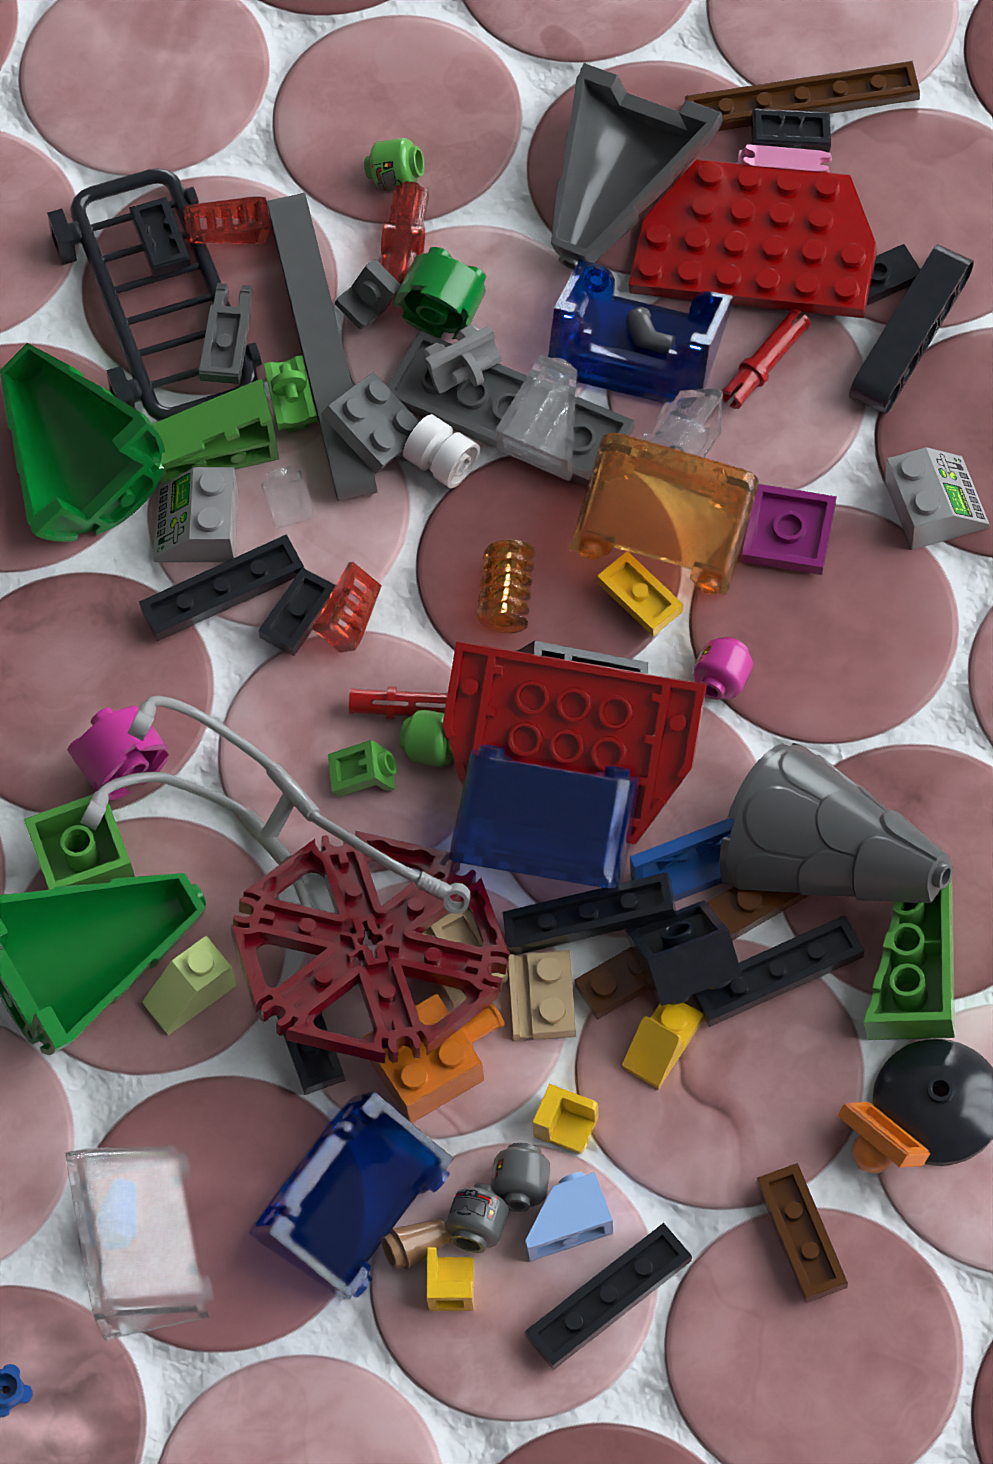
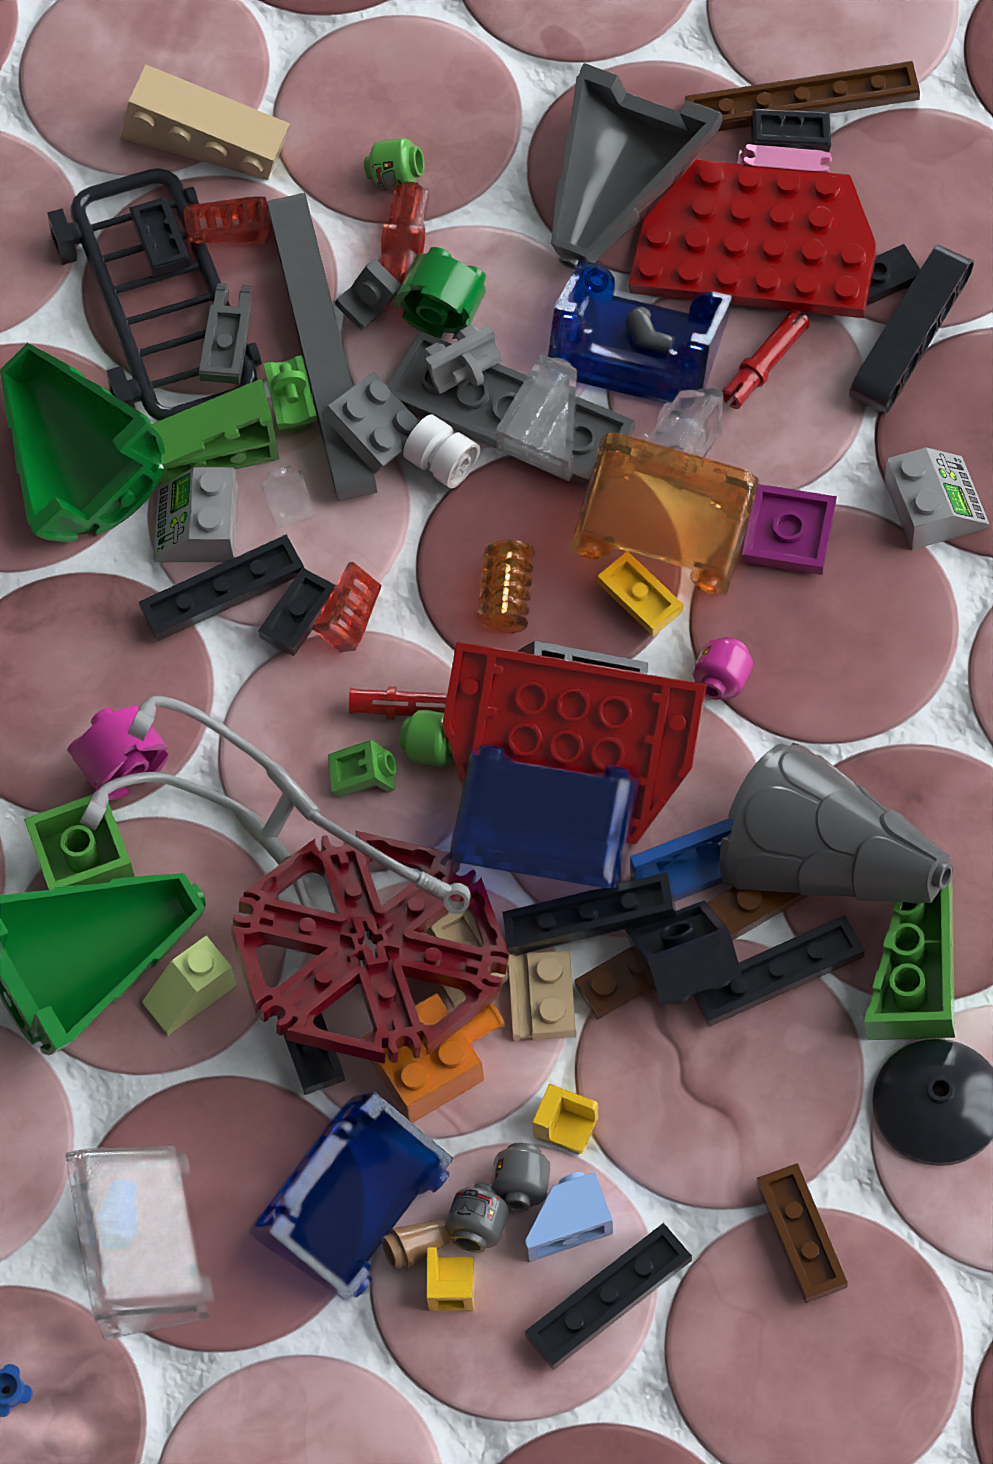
(201, 125): none -> tan wedge
(661, 1042): yellow slope -> none
(880, 1139): orange tile -> none

